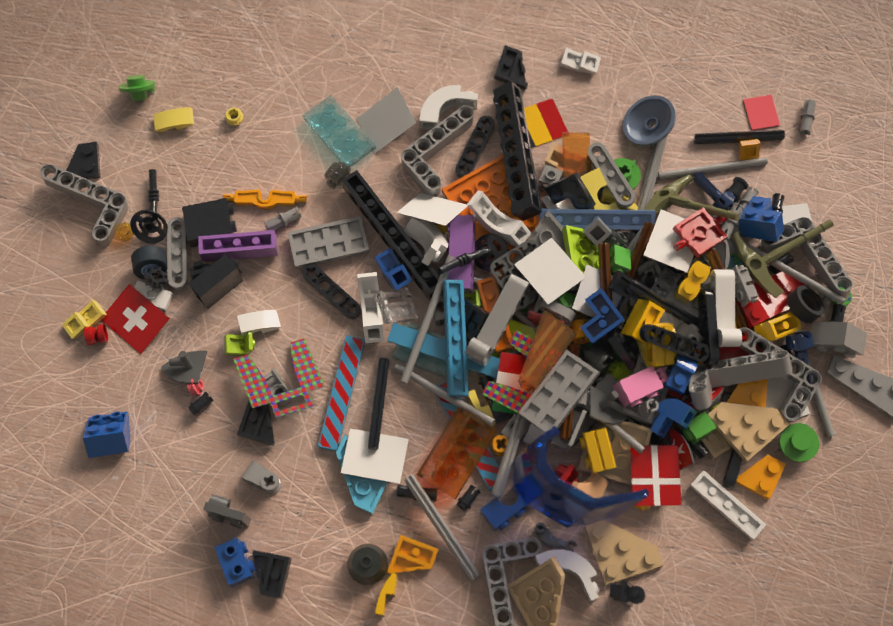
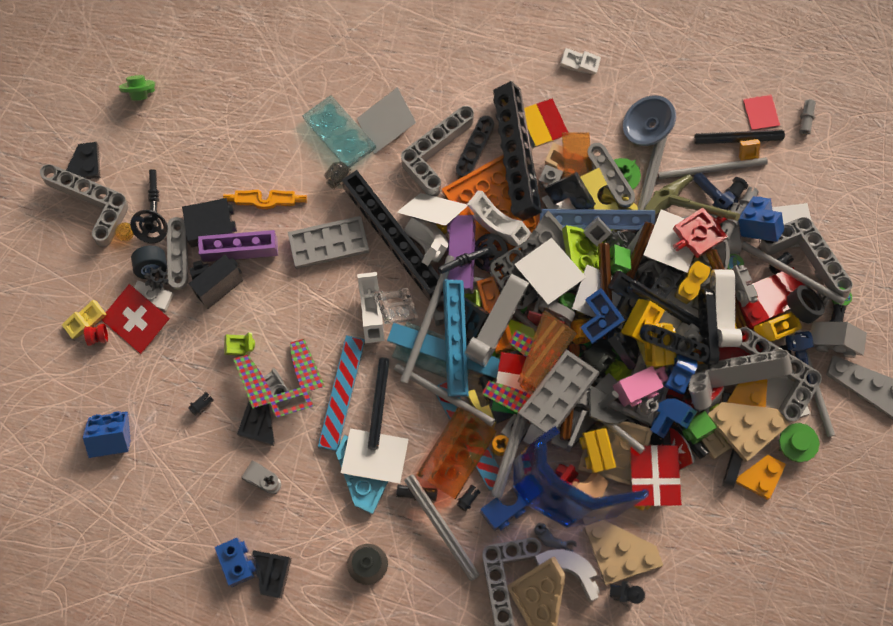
(174, 118): light yellow slope -> none
(186, 366): dark grey shield -> none
(195, 389): coral plate -> none
(219, 510): dark grey plate -> none
(234, 112): light yellow plate -> none
(259, 321): white slope -> none
(282, 219): light grey axle -> none
(331, 291): black beam -> none
(388, 590): yellow slope -> none
(392, 270): blue brick -> none
(412, 556): light orange wing -> none
(442, 100): white arch -> none
(511, 67): black wing -> none
(728, 505): white plate -> none
(758, 265): olive piece -> none
(777, 203): black pin -> none

